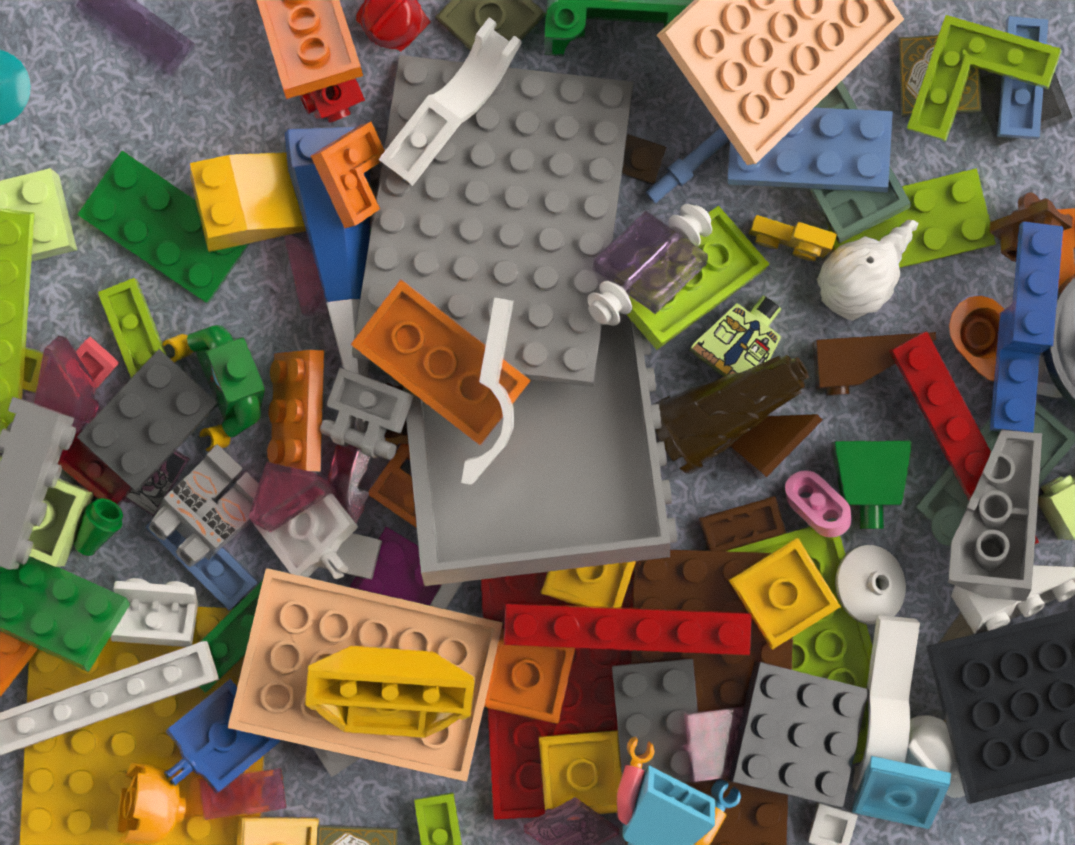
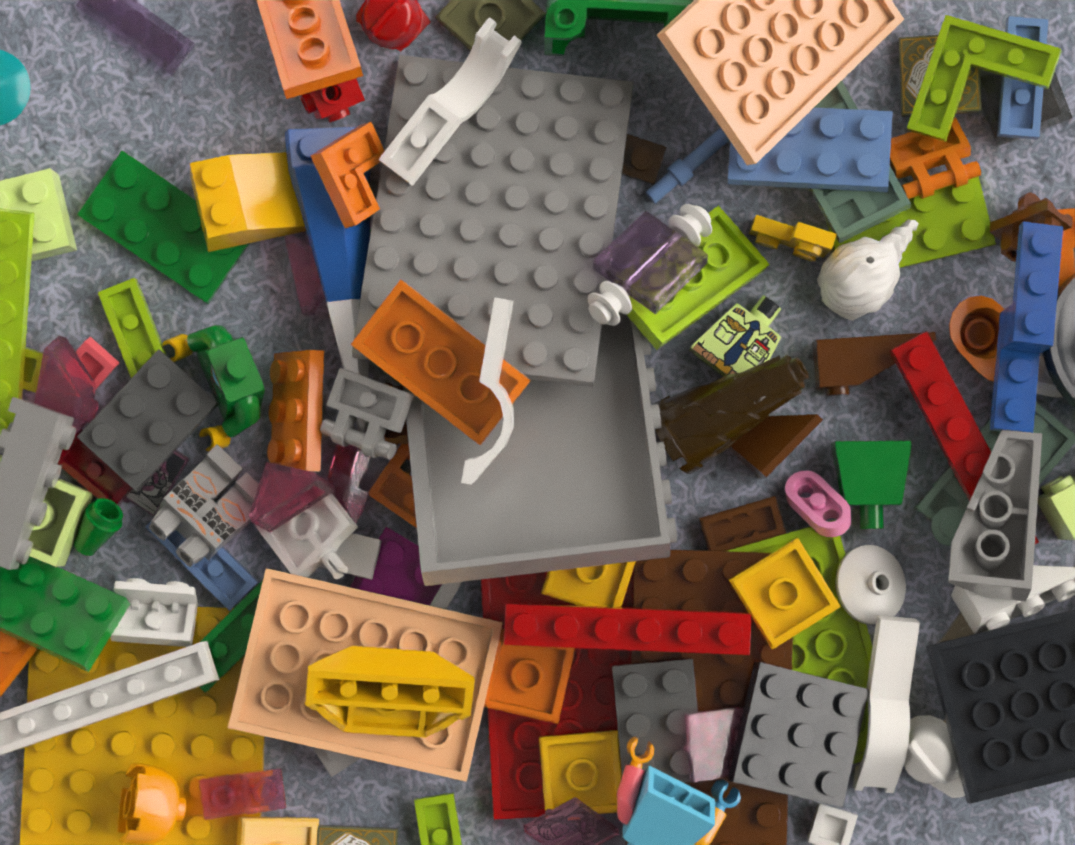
(211, 746): blue plate -> none
(901, 792): medium azure tile -> none
(917, 153): none -> orange plate

